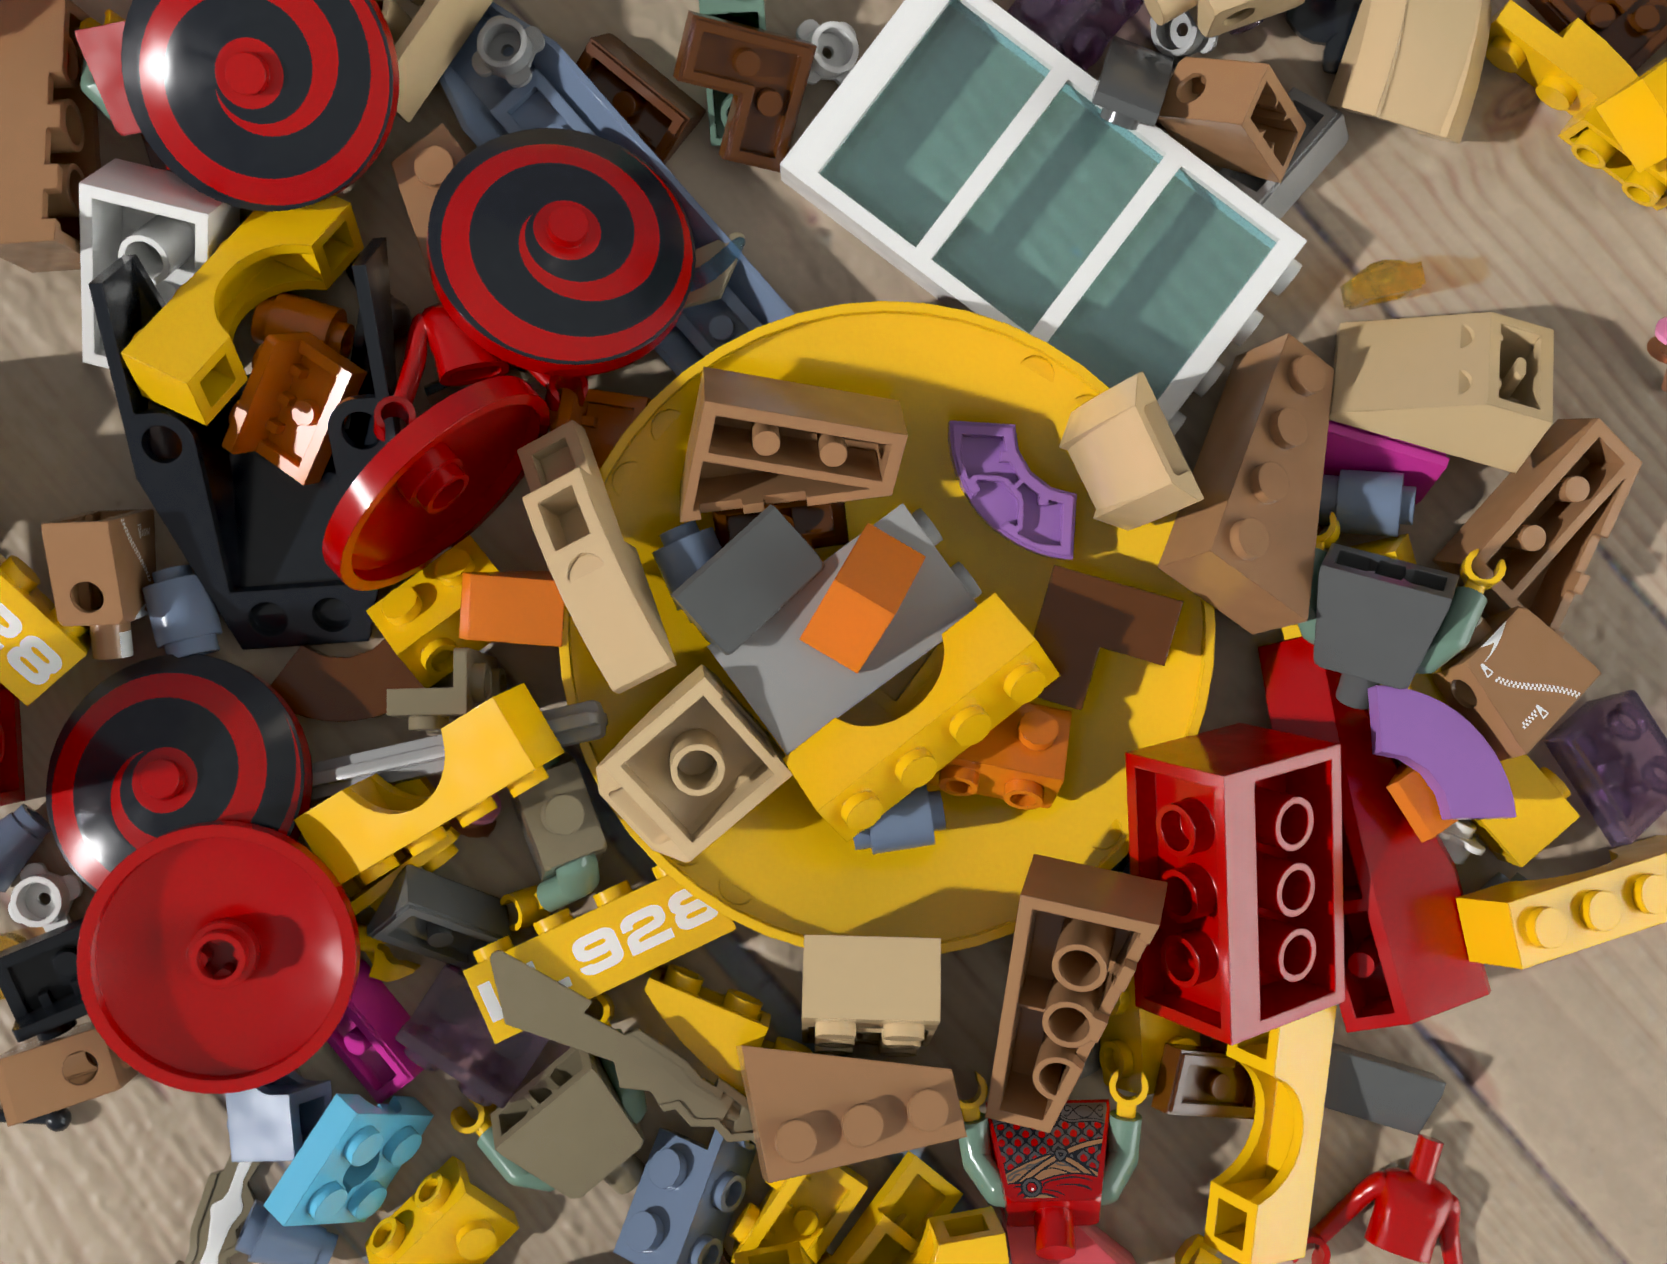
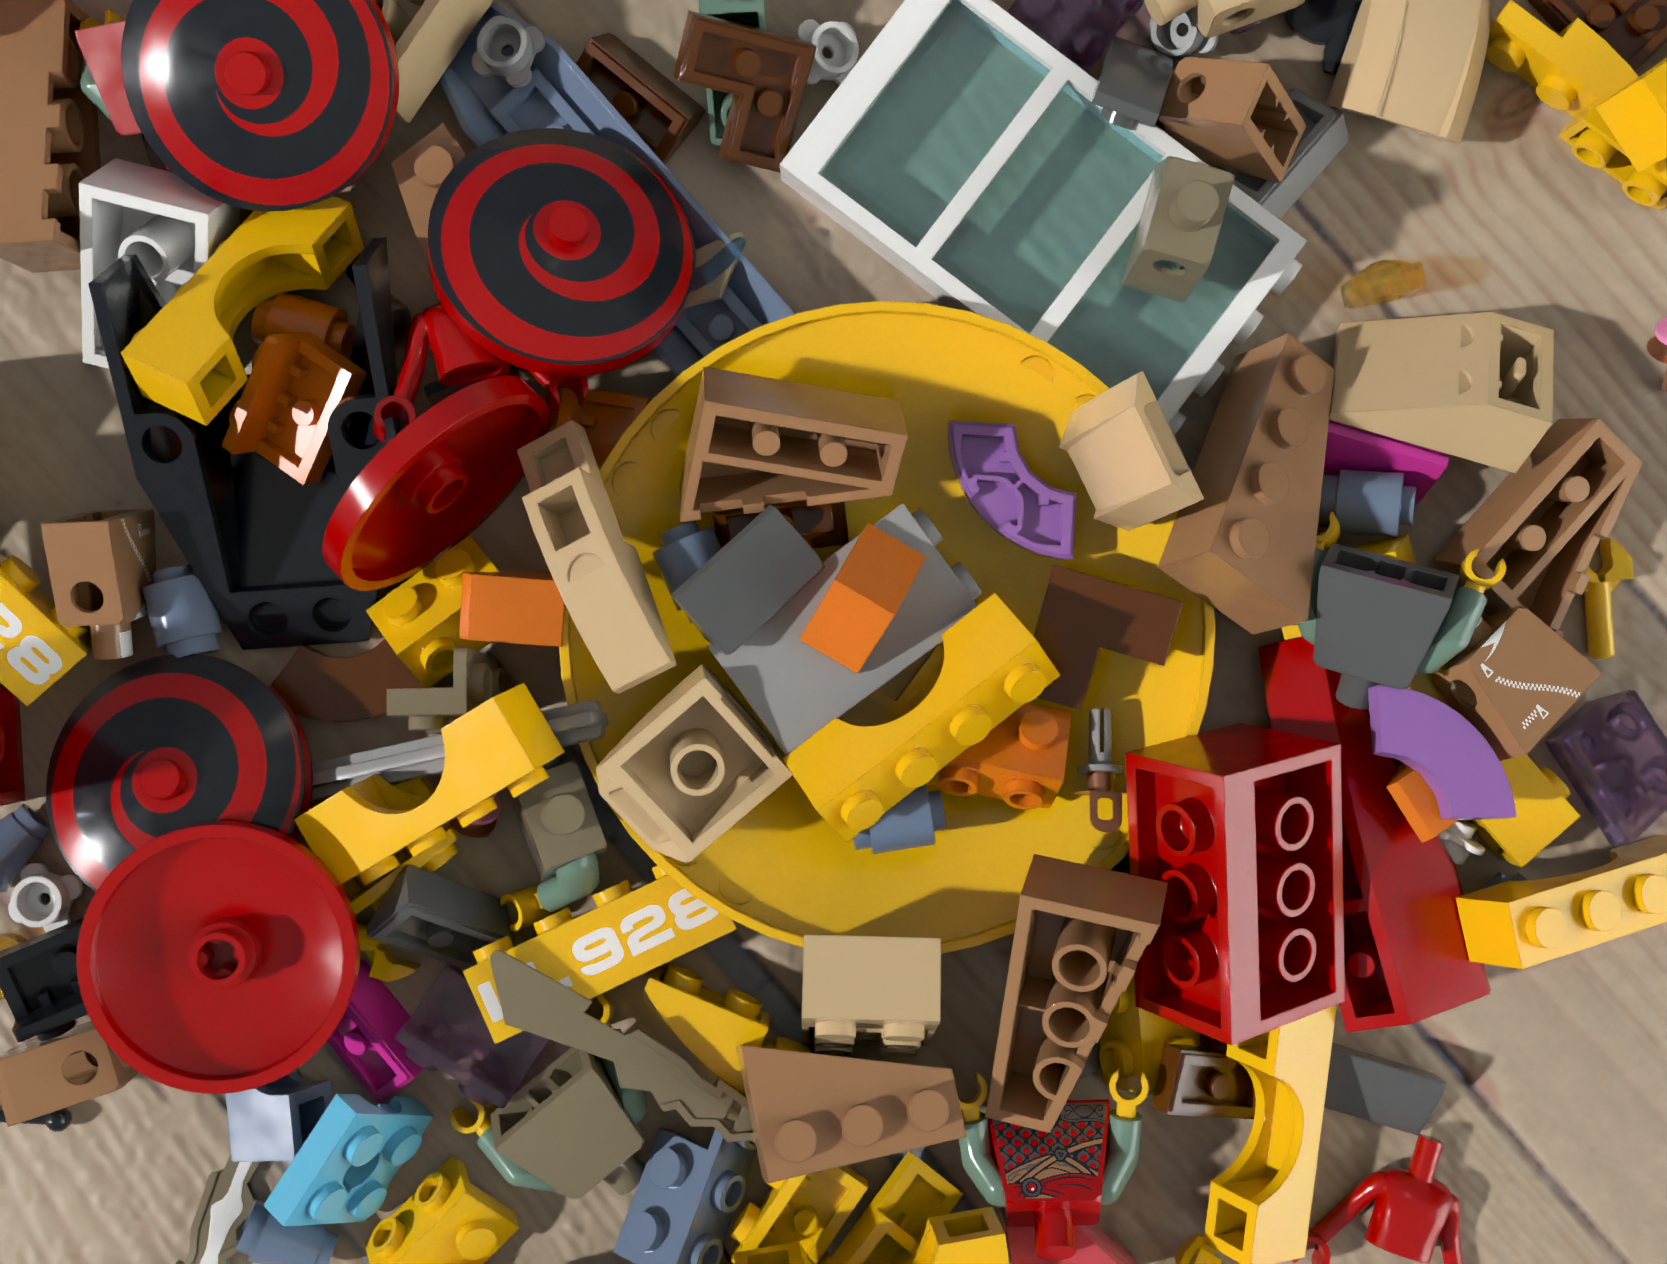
(1101, 771): none -> piece
(1178, 226): none -> dark tan torso
(1598, 601): none -> yellow bar

